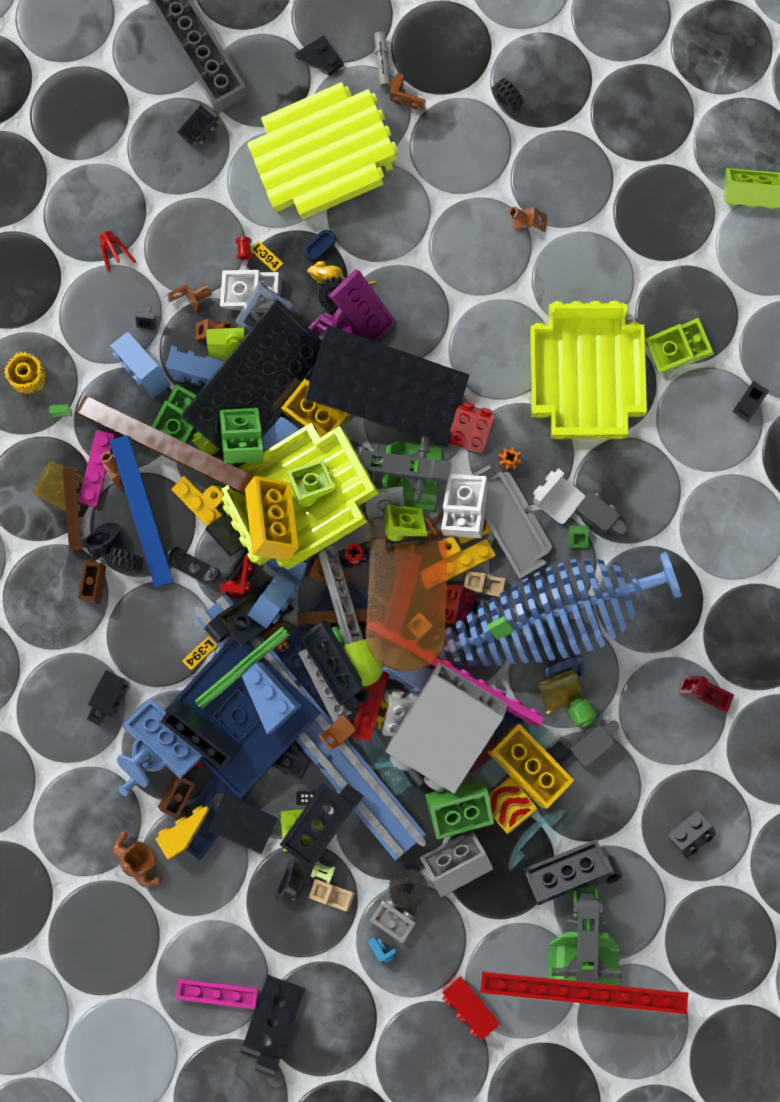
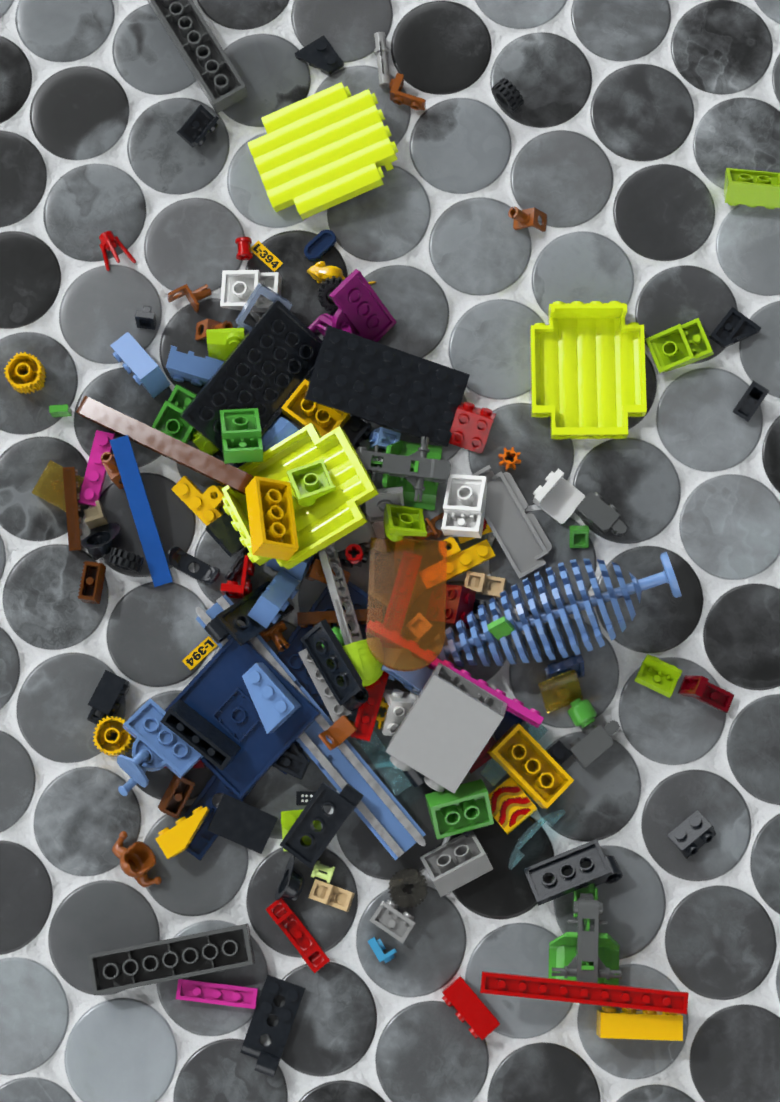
(95, 516): none -> dark tan panel
(103, 733): none -> yellow brick
(171, 959): none -> dark grey brick
(242, 667): bright green axle -> none
(298, 934): none -> red slope
(357, 430): none -> black bracket
(383, 437): none -> light blue bracket
(421, 540): black hinge -> none
(638, 1024): none -> yellow brick
(658, 675): none -> lime bracket
(733, 329): none -> black wing

